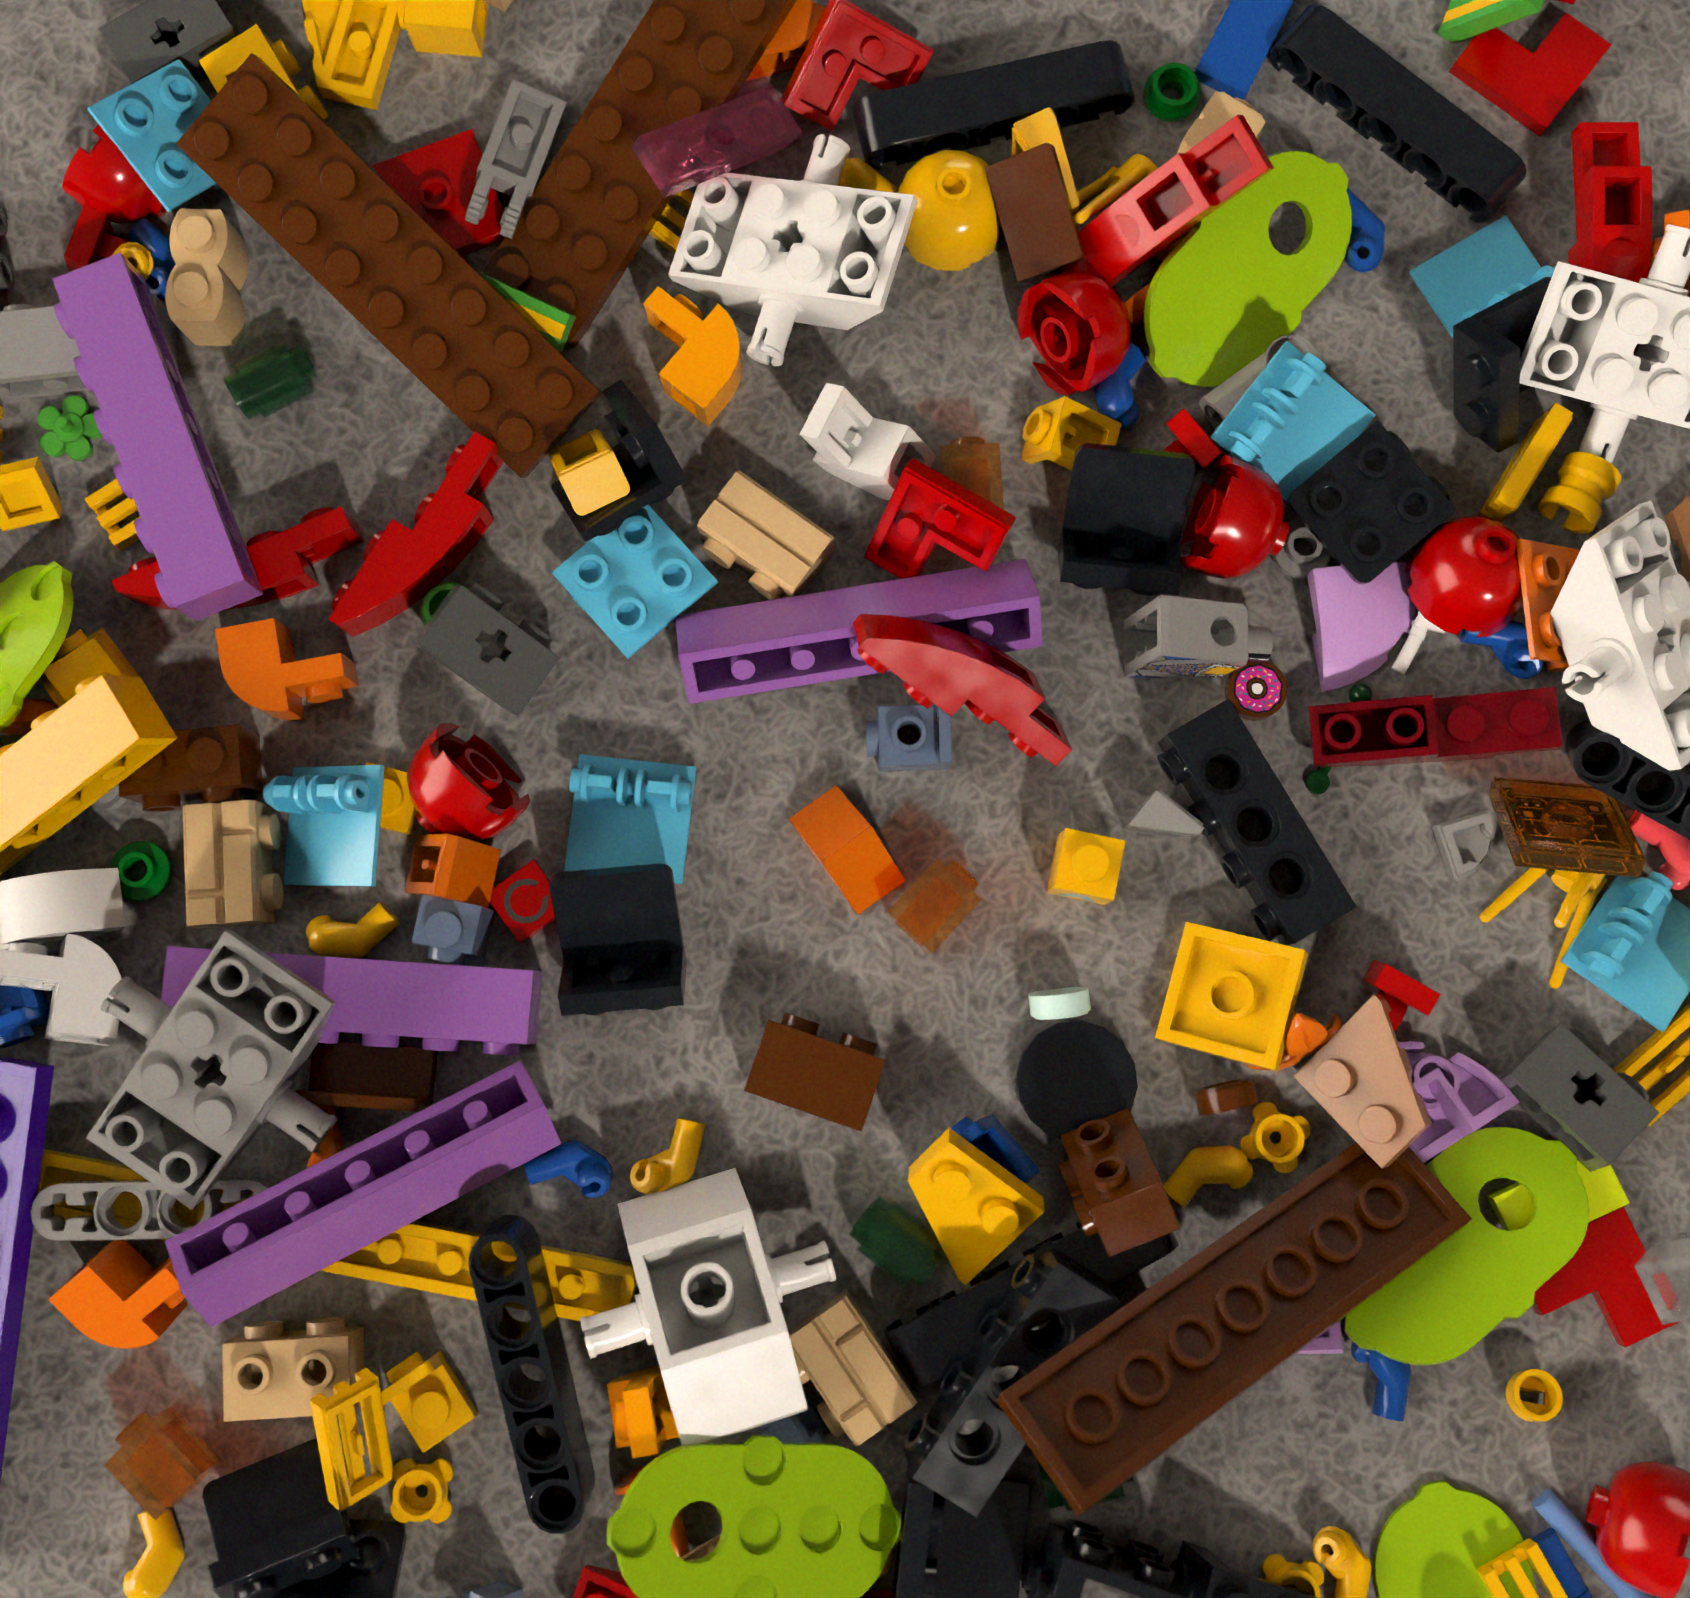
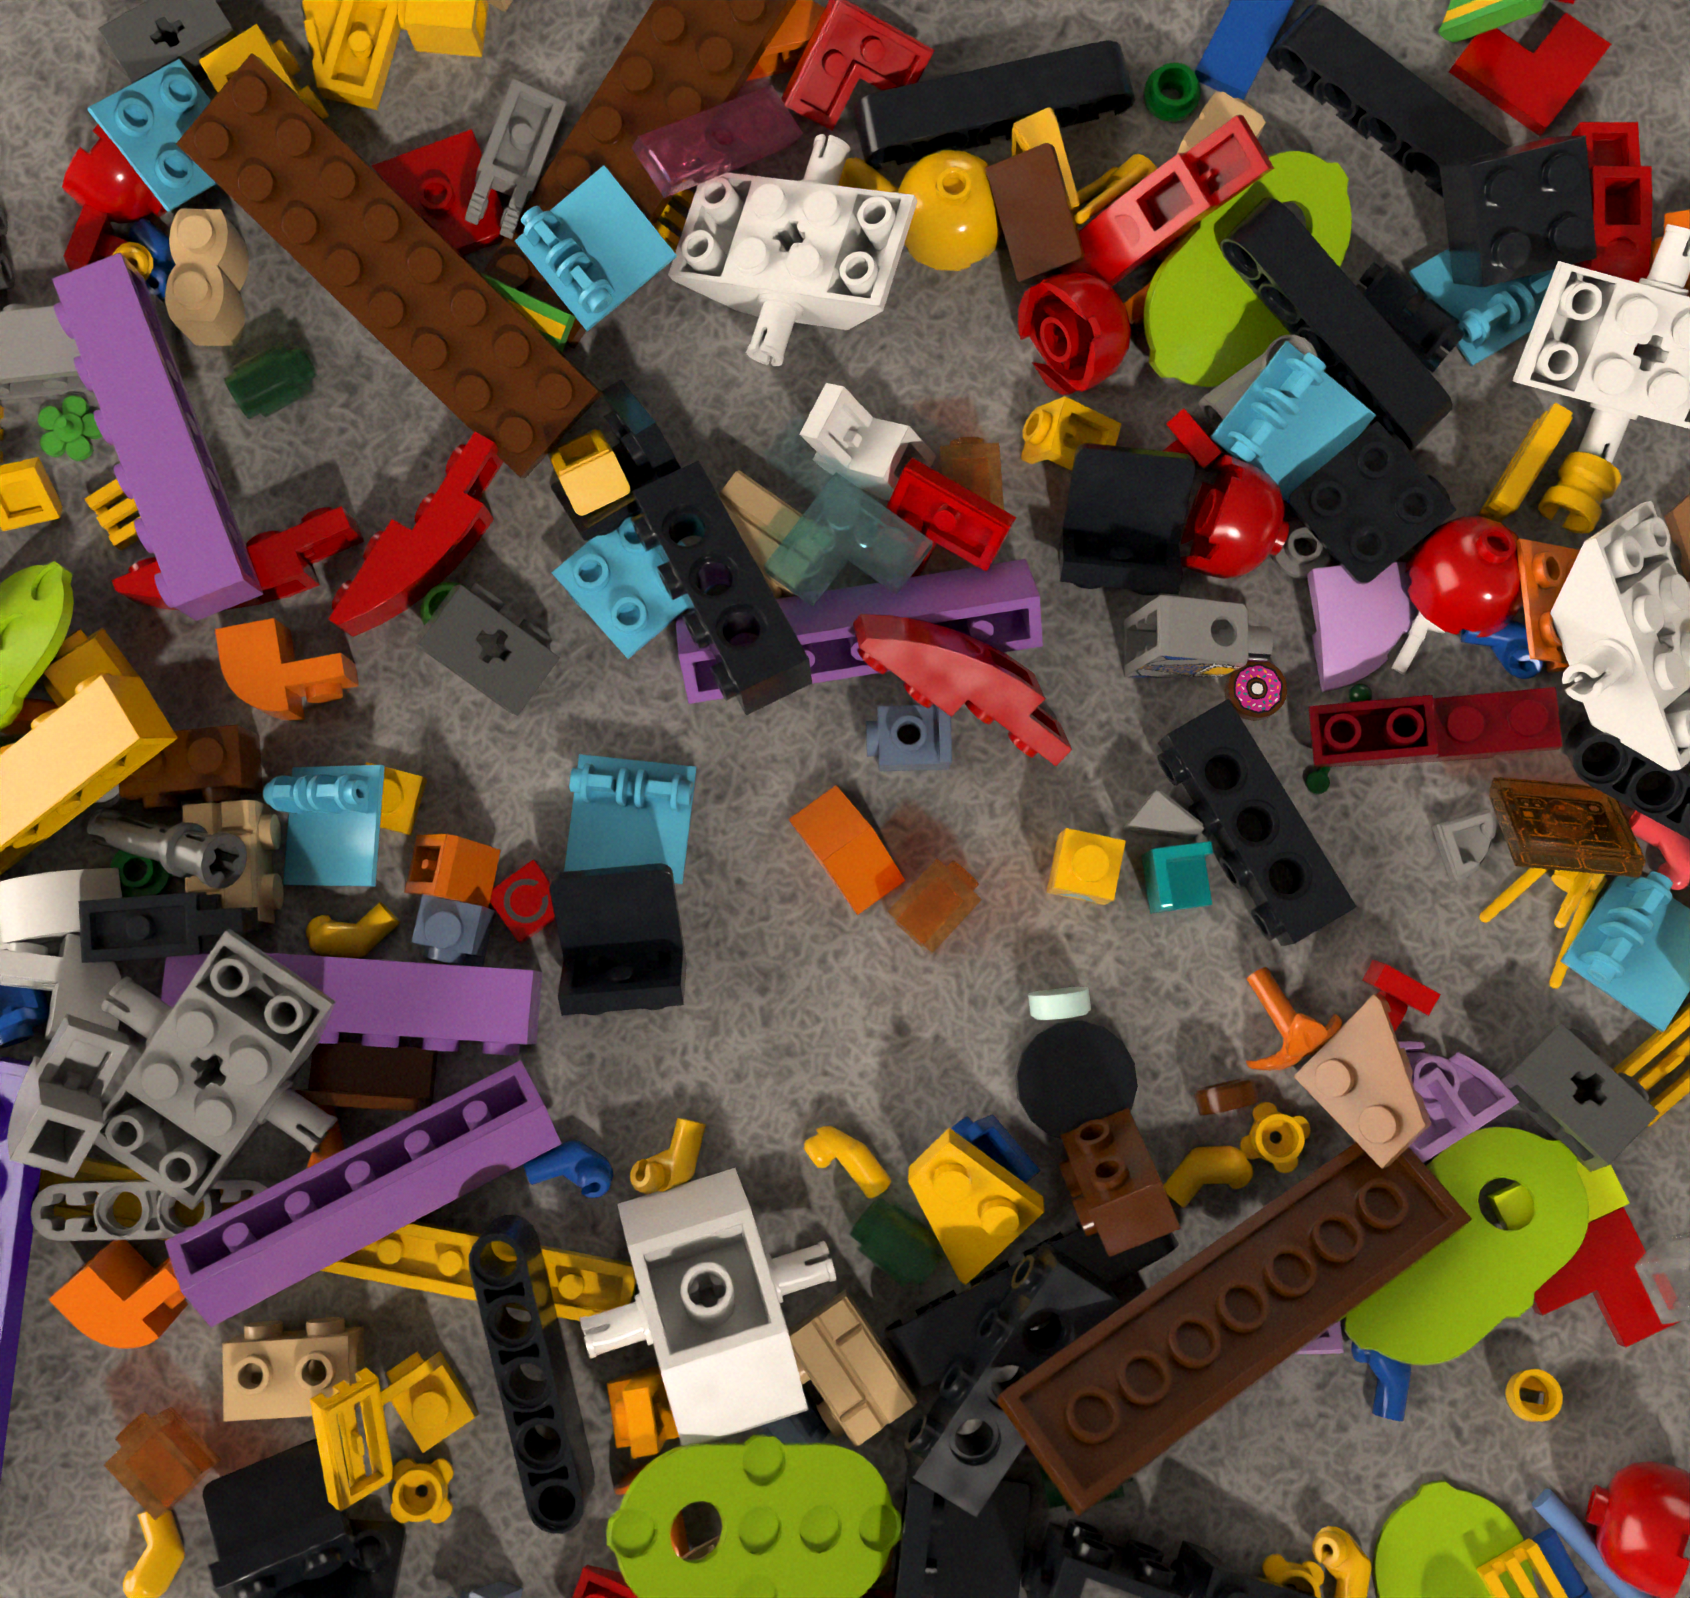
(60, 1097): none -> light grey brick
(158, 926): none -> black hinge
(181, 849): none -> dark grey pin
(453, 786): red cylinder -> none
(594, 247): none -> medium azure hinge
(689, 506): none -> black brick
(709, 360): light orange brick -> none
(816, 1073): reddish brown brick -> none
(844, 527): none -> clear light blue plate
(852, 1154): none -> yellow arm
(1115, 393): blue arm -> none
(1177, 877): none -> teal panel
(1232, 996): yellow plate -> none
(1327, 309): none -> black beam
(1366, 237): blue arm -> none
(1420, 331): none -> black hinge
(1488, 366): black bracket -> none
(1519, 211): none -> black brick

